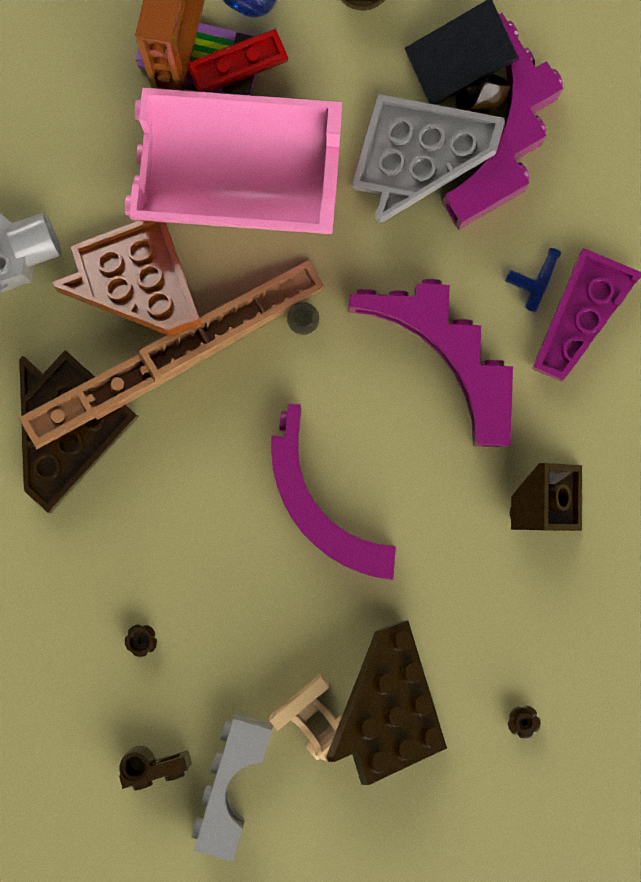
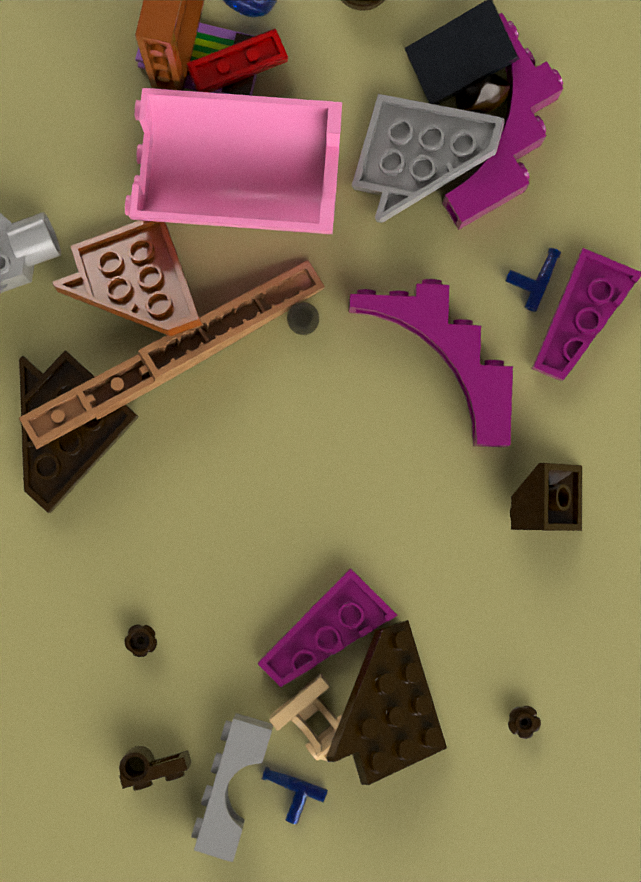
(302, 791): none -> clear blue piece
(331, 624): none -> magenta wing
(336, 543): magenta arch -> none

